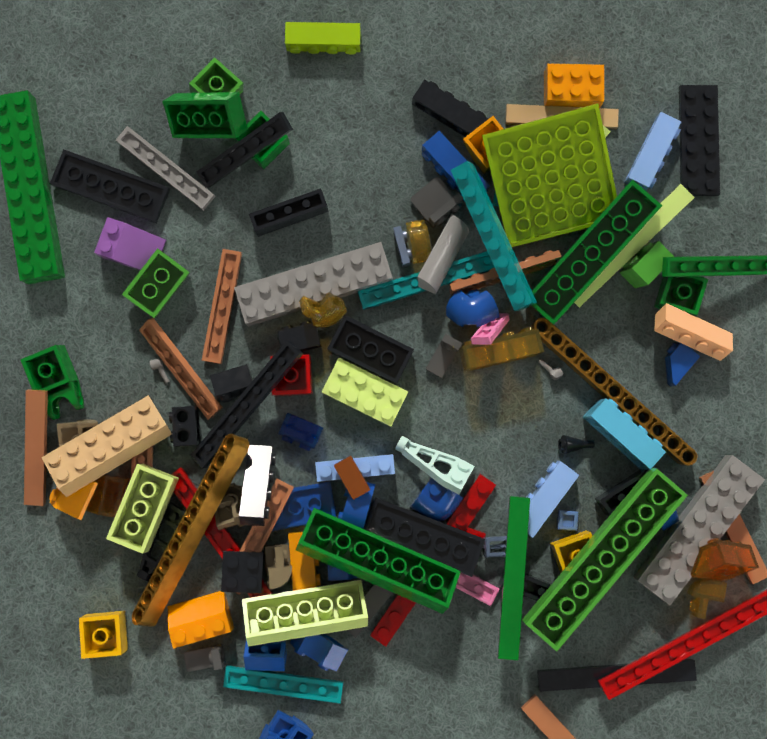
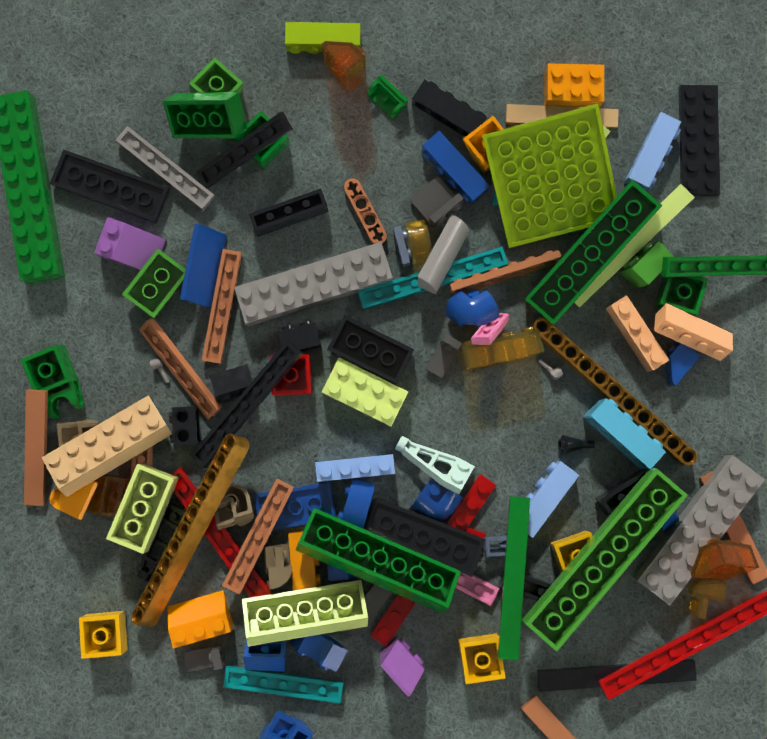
(203, 266): none -> blue tile
(242, 571): black plate -> none
(256, 486): brick -> none
(300, 431): clear blue brick -> none
(325, 312): clear yellow brick -> none
(345, 63): none -> clear orange slope
(352, 477): dark orange tile -> none
(367, 211): none -> nougat beam
(387, 97): none -> green hinge
(402, 665): none -> medium lavender slope
(480, 658): none -> yellow brick
(493, 236): teal brick -> none
(567, 520): medium blue tile -> none
(637, 334): none -> light nougat brick

